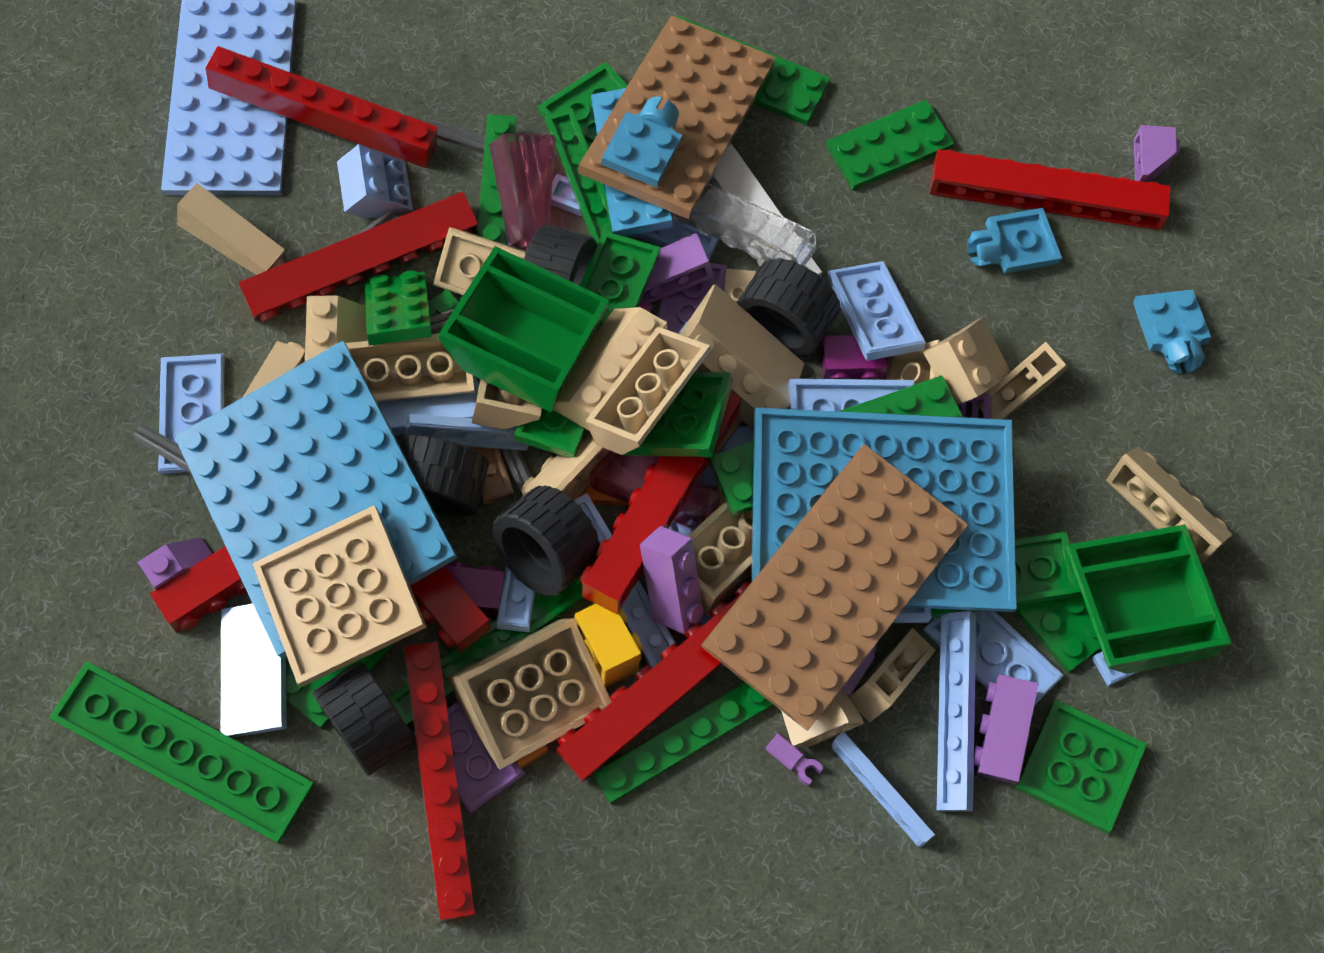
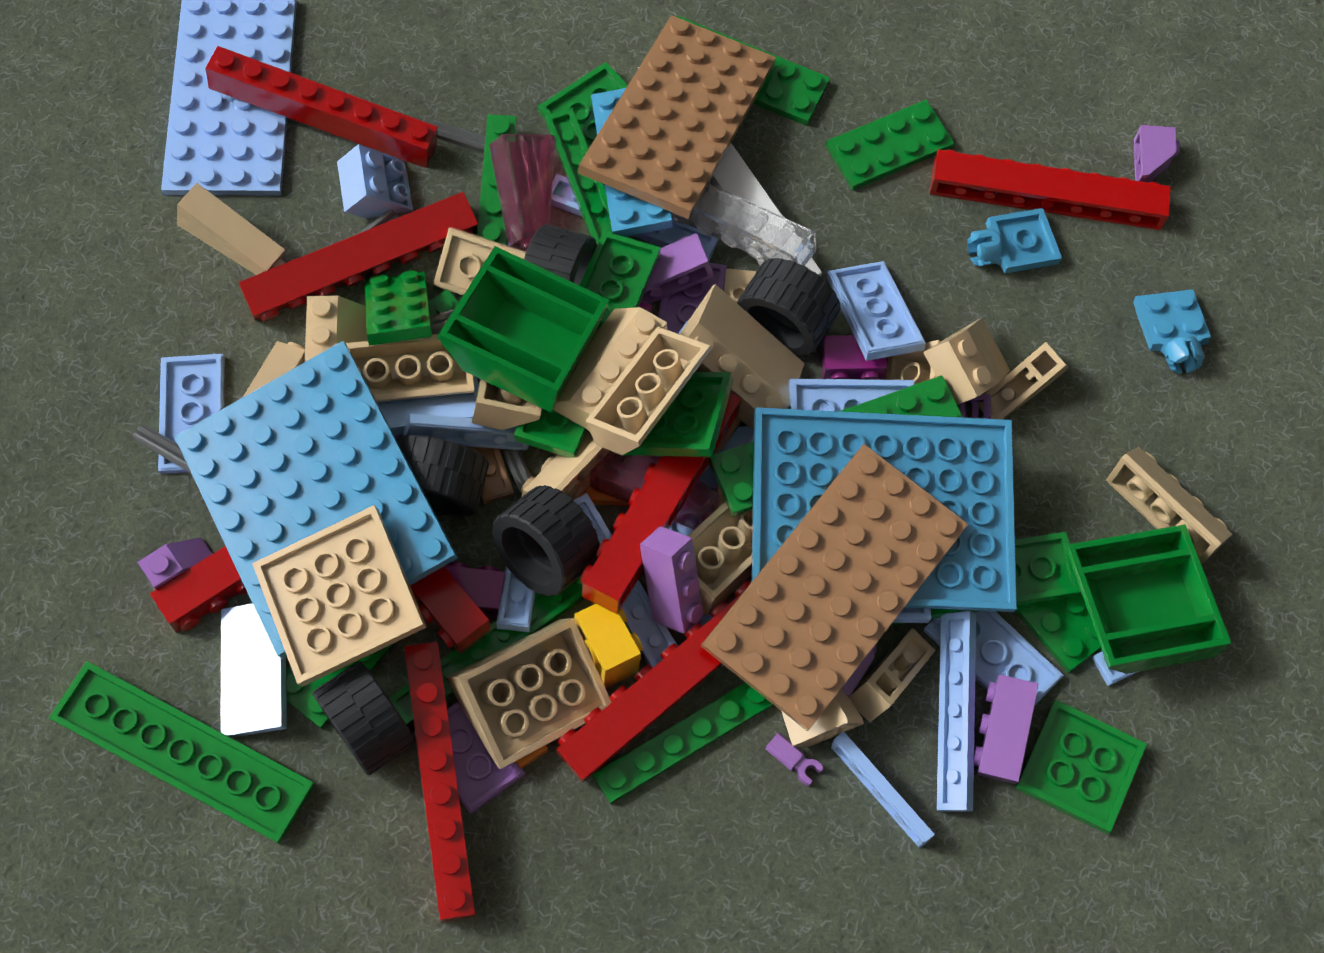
(645, 142): dark azure plate -> none

